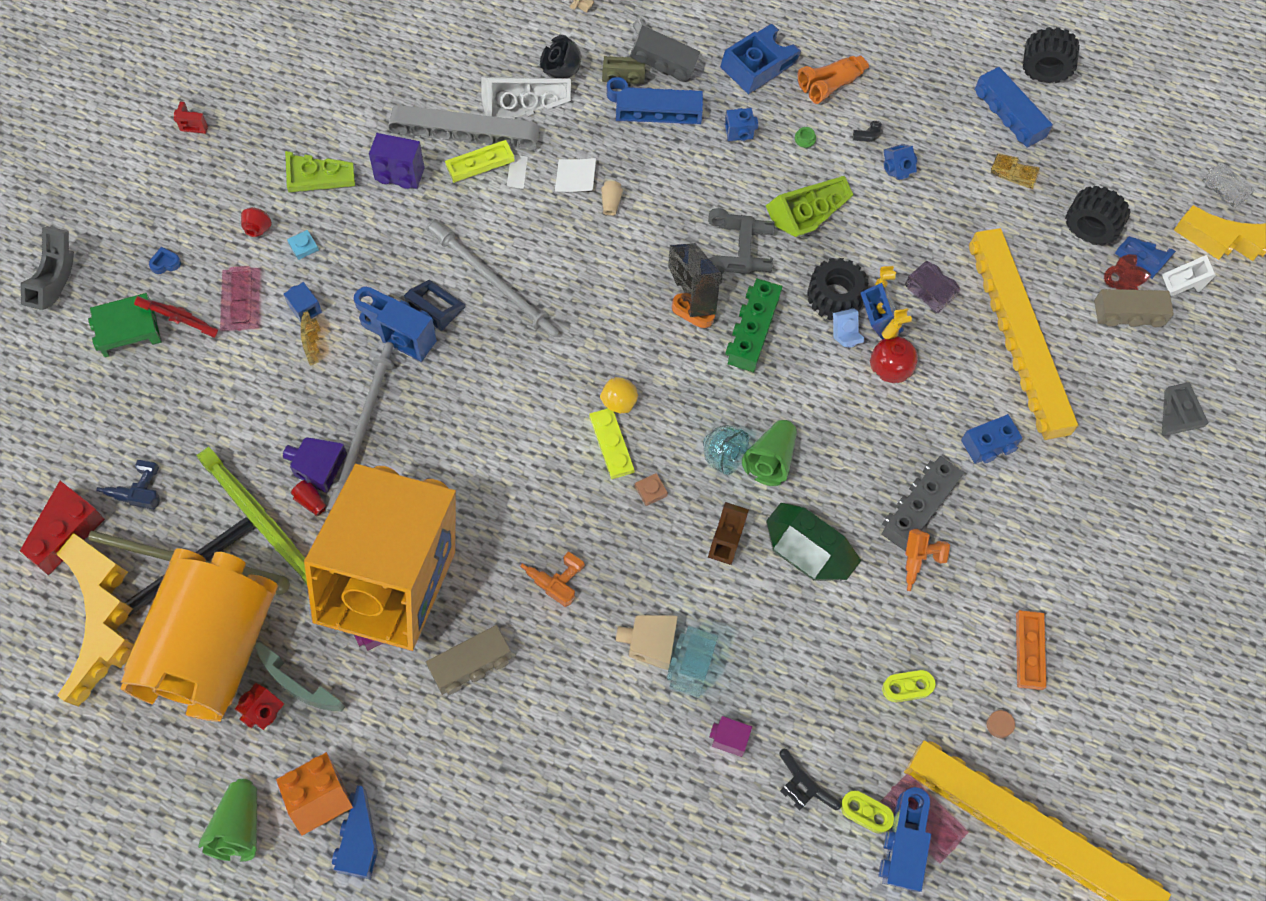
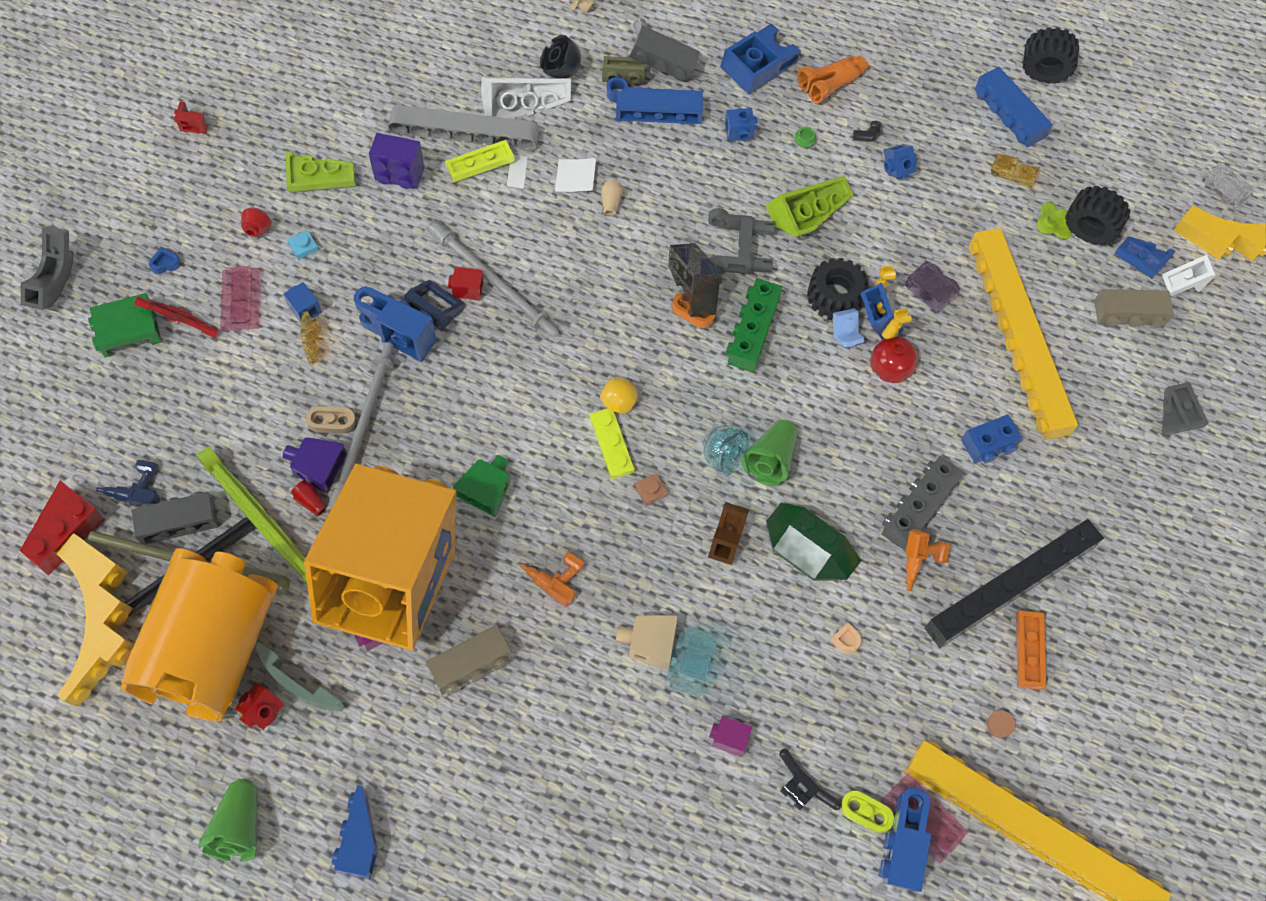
(174, 518): none -> dark grey brick
(313, 793): orange brick -> none
(331, 419): none -> tan plate
(466, 283): none -> red brick
(484, 485): none -> green torso
(847, 639): none -> light nougat tile
(907, 686): neon yellow plate -> none
(1013, 583): none -> black brick
(1053, 221): none -> lime plate
(1129, 274): clear red plate -> none

